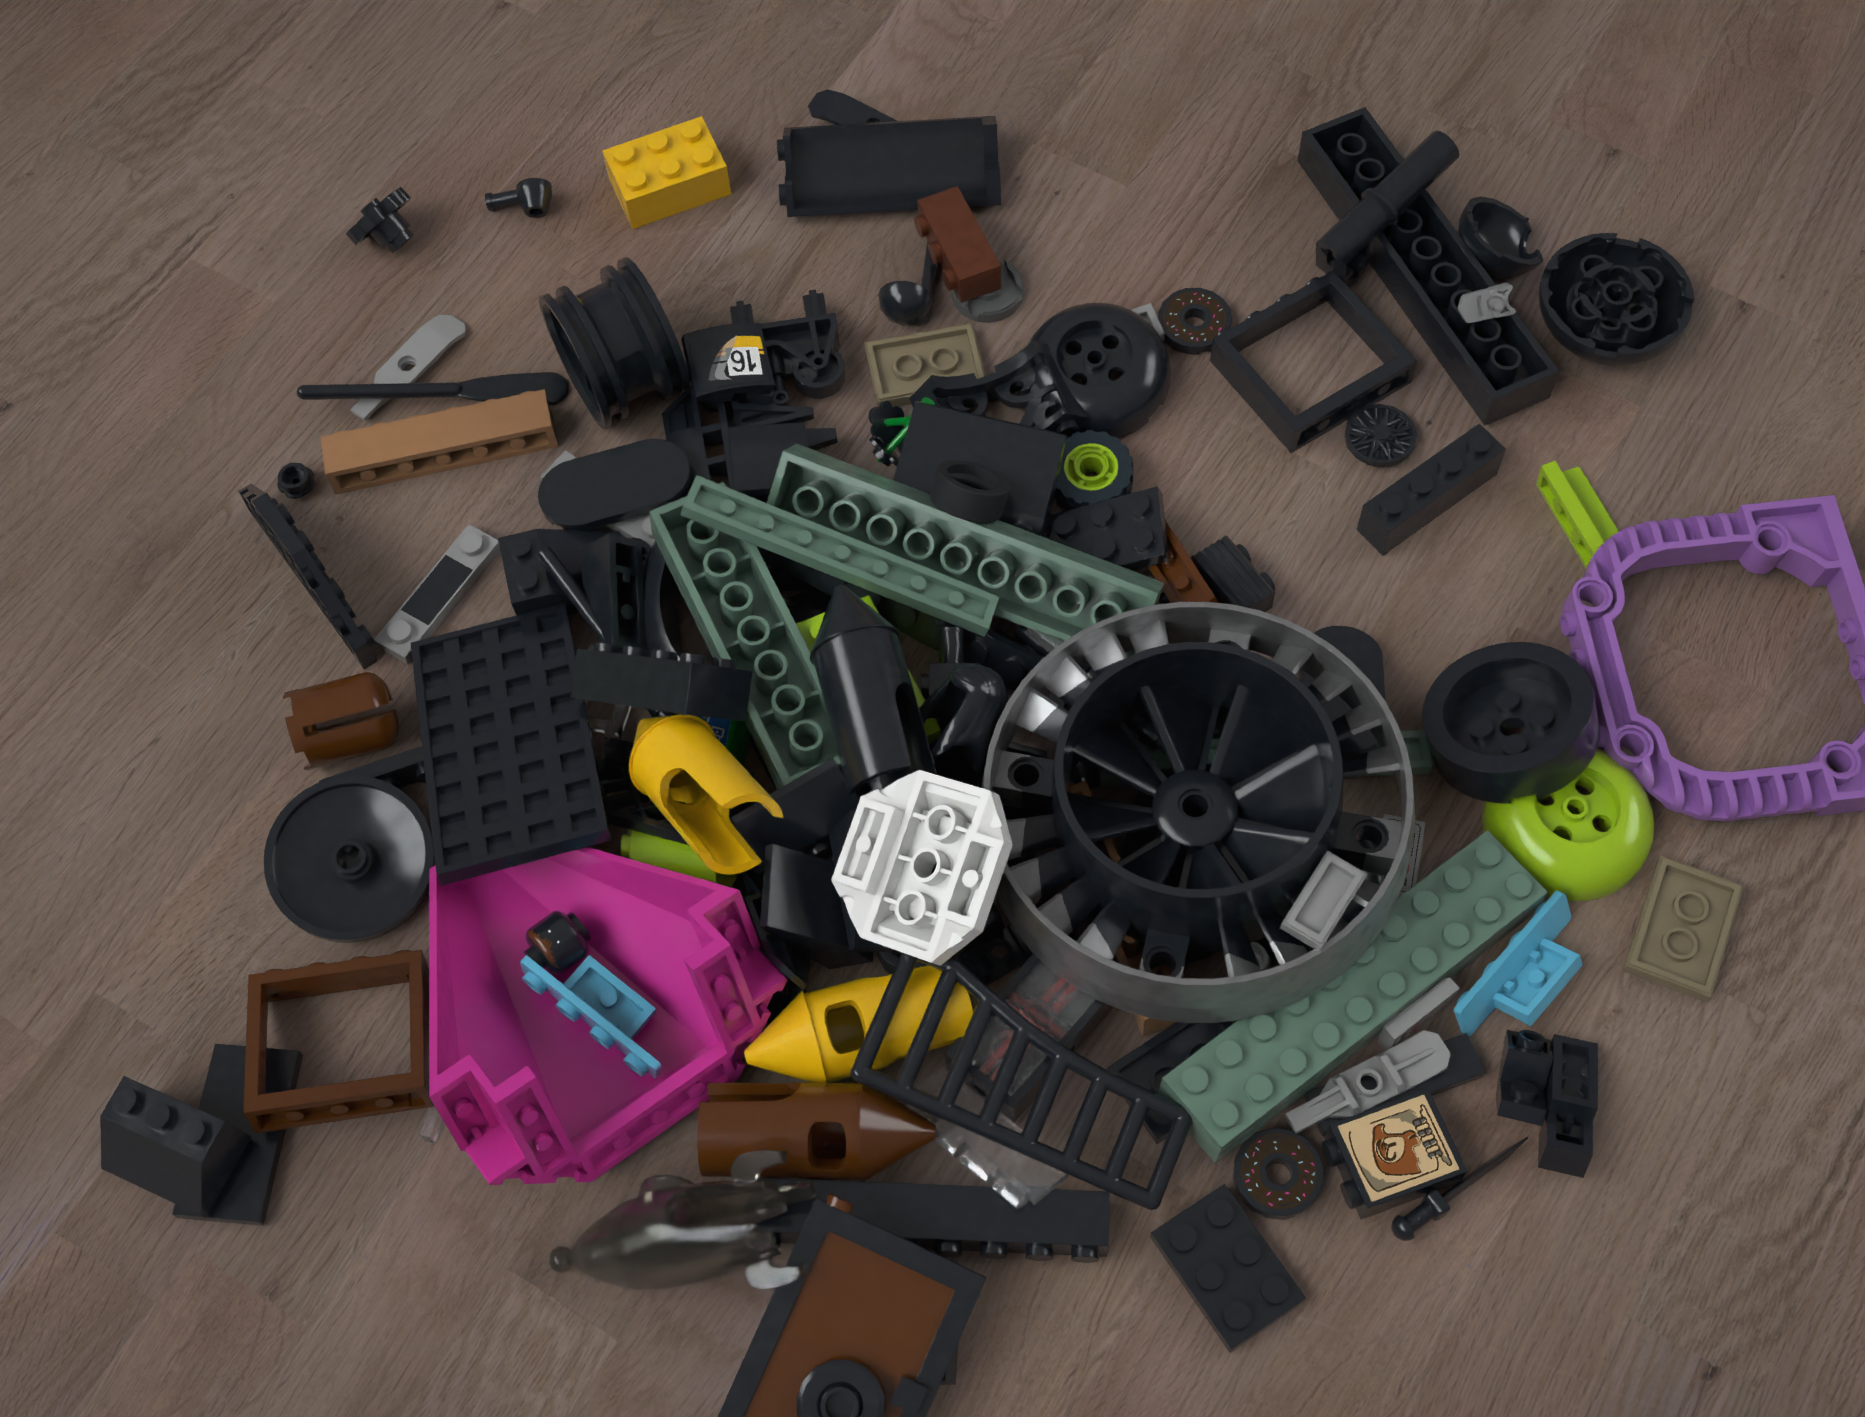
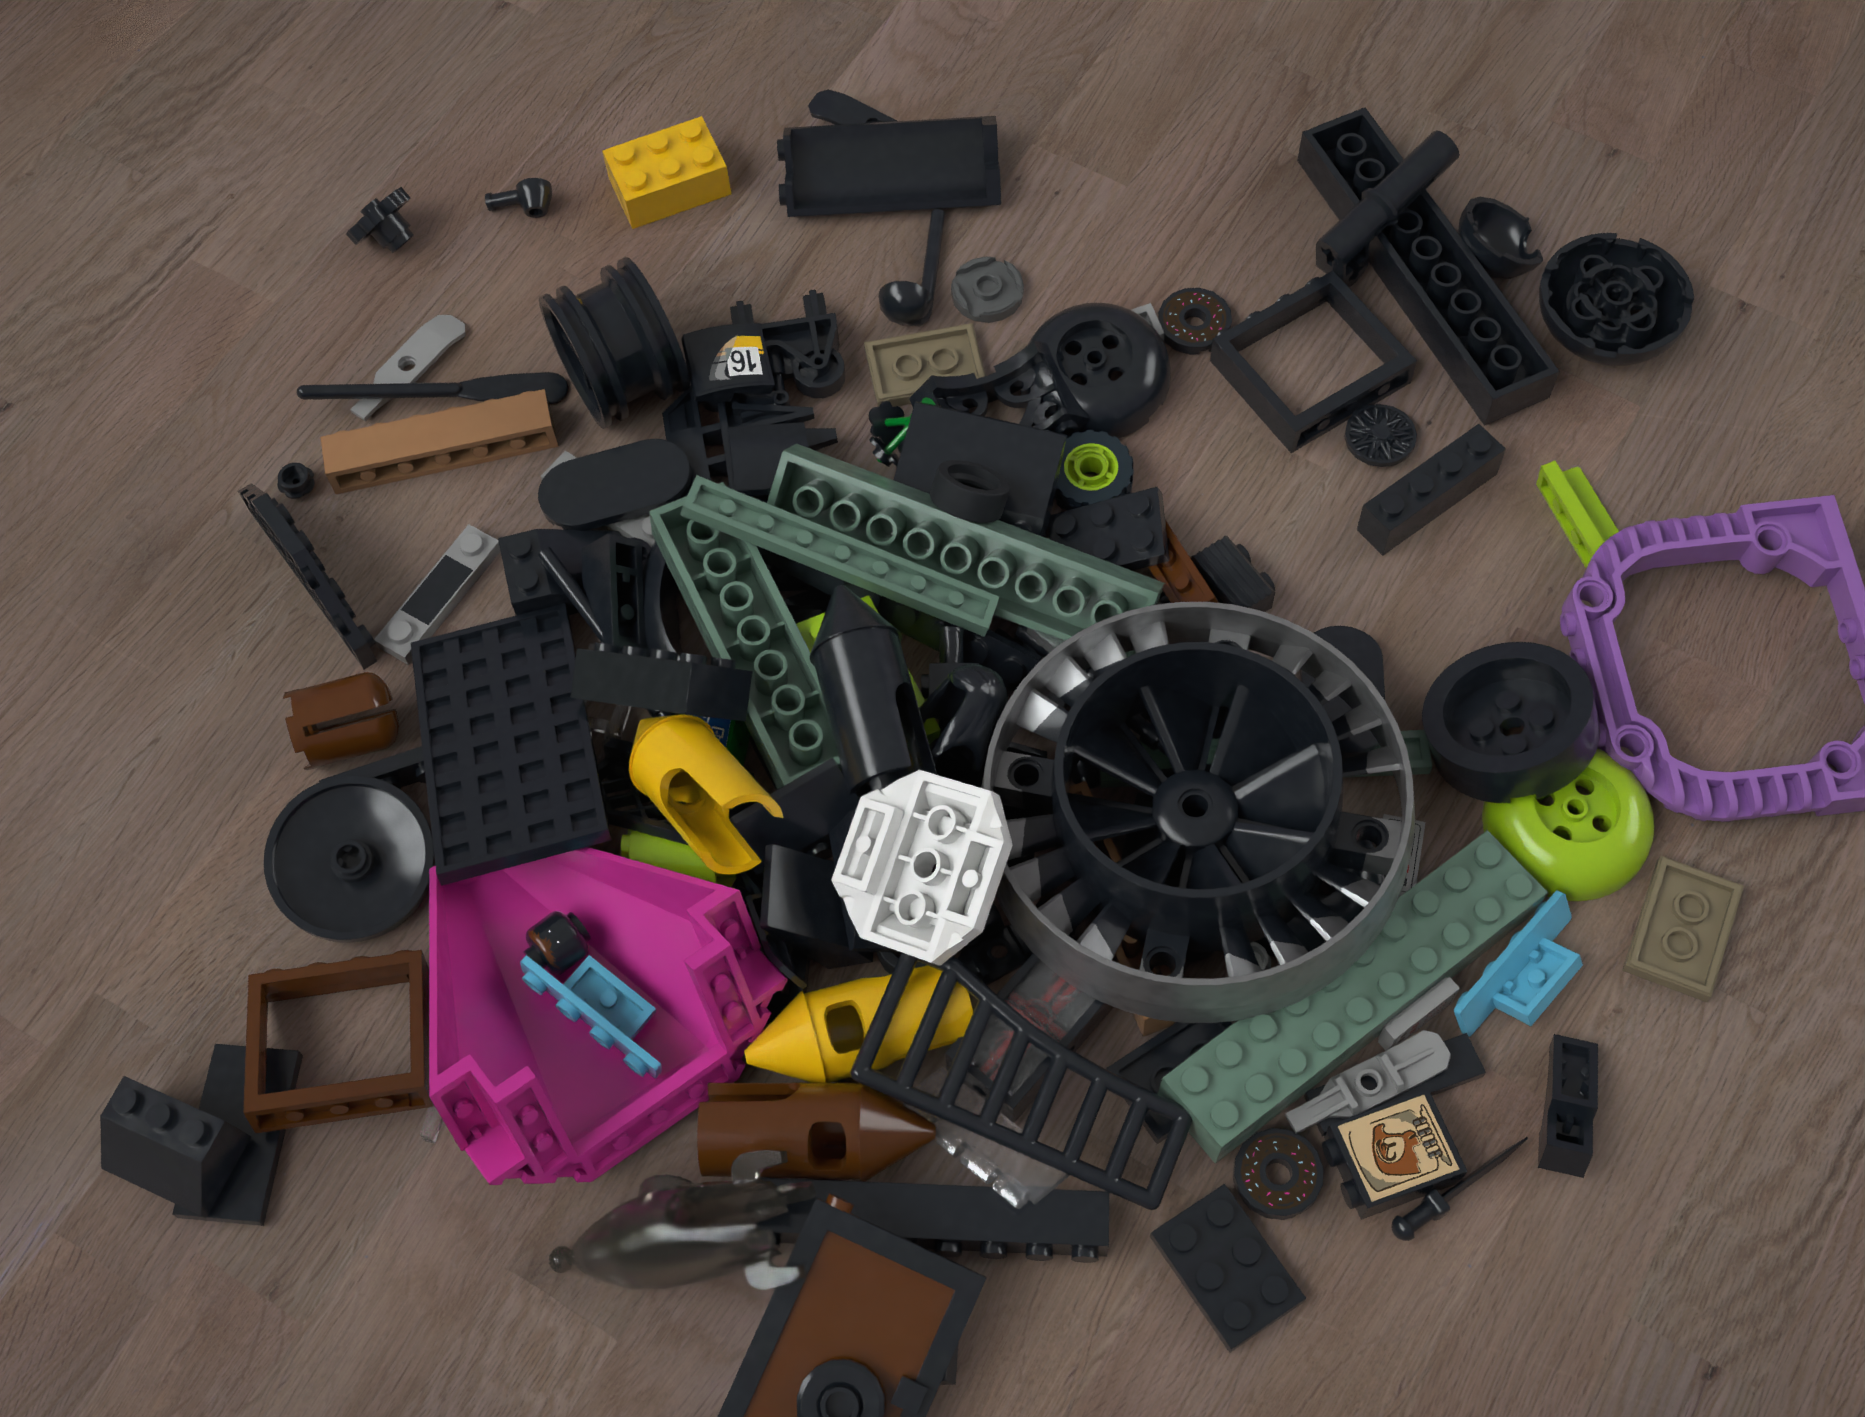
(958, 244): copper brick -> none
(1323, 901): light grey tile -> none
(1486, 303): light grey piece -> none
(1523, 1076): black slope -> none

